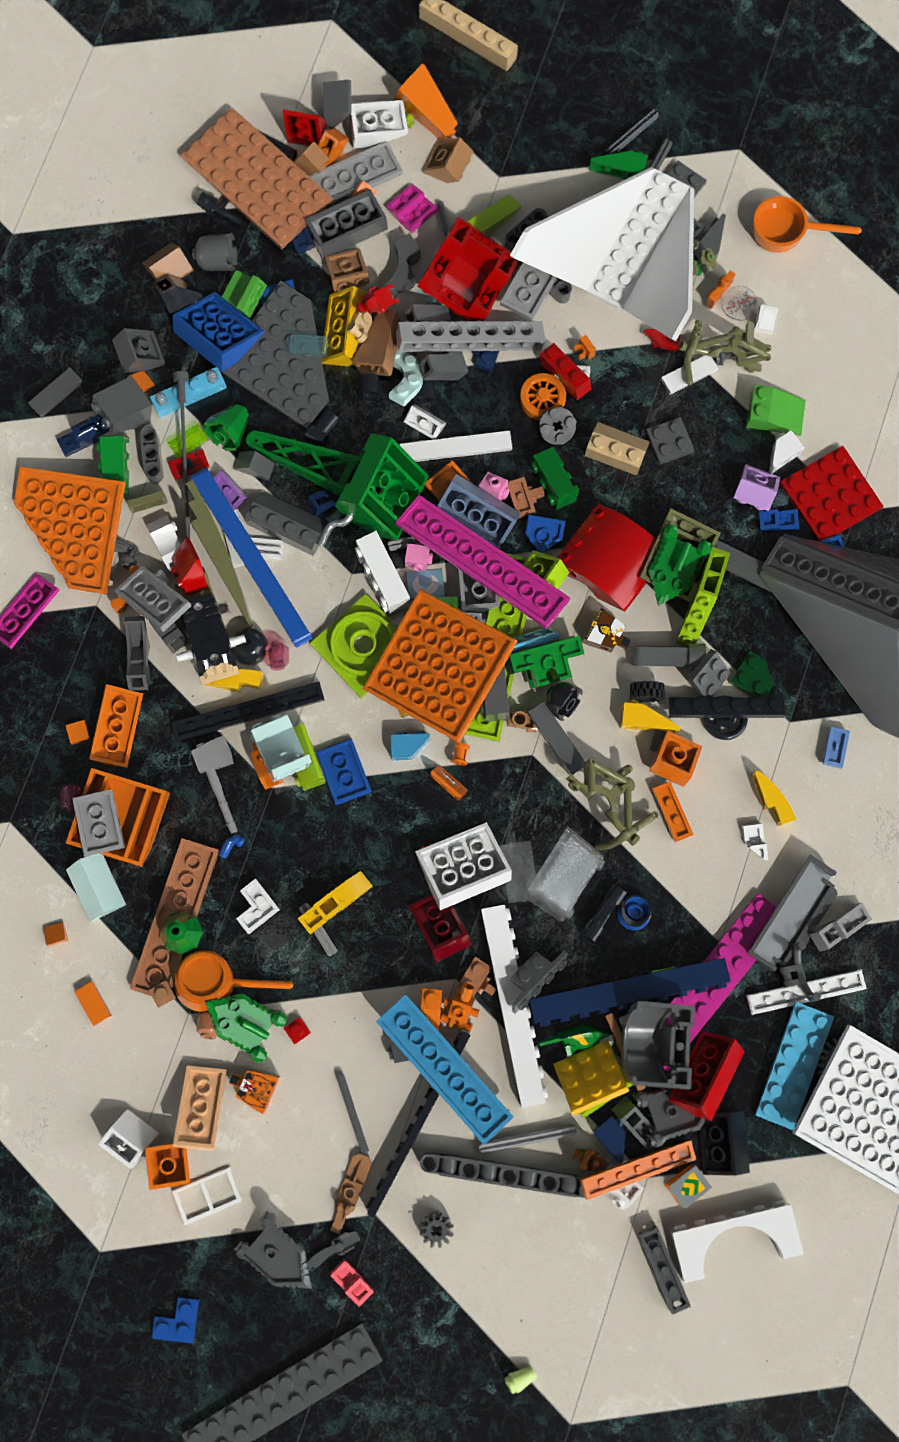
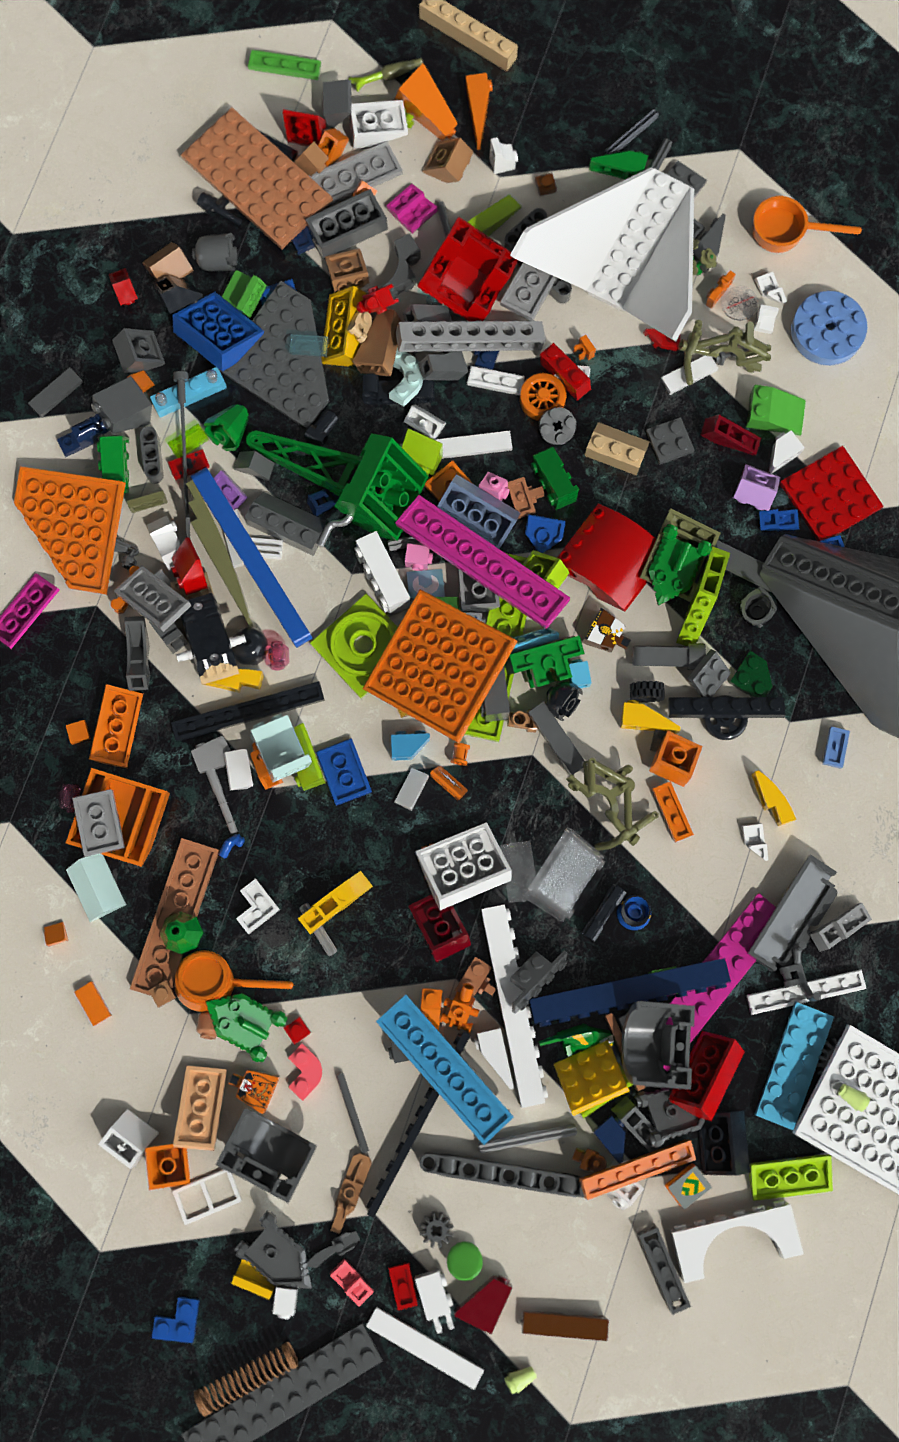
(123, 287): none -> red slope
(202, 1400): none -> medium nougat piece
(238, 769): none -> white slope
(252, 1280): none -> yellow panel
(268, 1155): none -> dark grey piece
(284, 65): none -> bright green plate
(285, 1301): none -> white brick
(311, 1071): none -> coral plate
(387, 72): none -> olive piece
(403, 1286): none -> red plate
(411, 789): none -> white slope
(423, 451): none -> lime slope
(425, 1348): none -> white tile
(434, 1297): none -> white hinge
(464, 1261): none -> bright green piece
(478, 97): none -> orange slope
(485, 1304): none -> dark red slope
(494, 1051): none -> white slope
(495, 380): none -> white tile
(502, 156): none -> white arch
(546, 184): none -> reddish brown plate
(565, 1325): none -> reddish brown slope
(580, 673): none -> medium azure brick
(730, 435): none -> dark red slope
(758, 607): none -> dark grey helmet
(769, 288): none -> white slope
(791, 1177): none -> lime slope
(832, 311): none -> medium blue piece
(856, 1099): none -> yellowish green cone

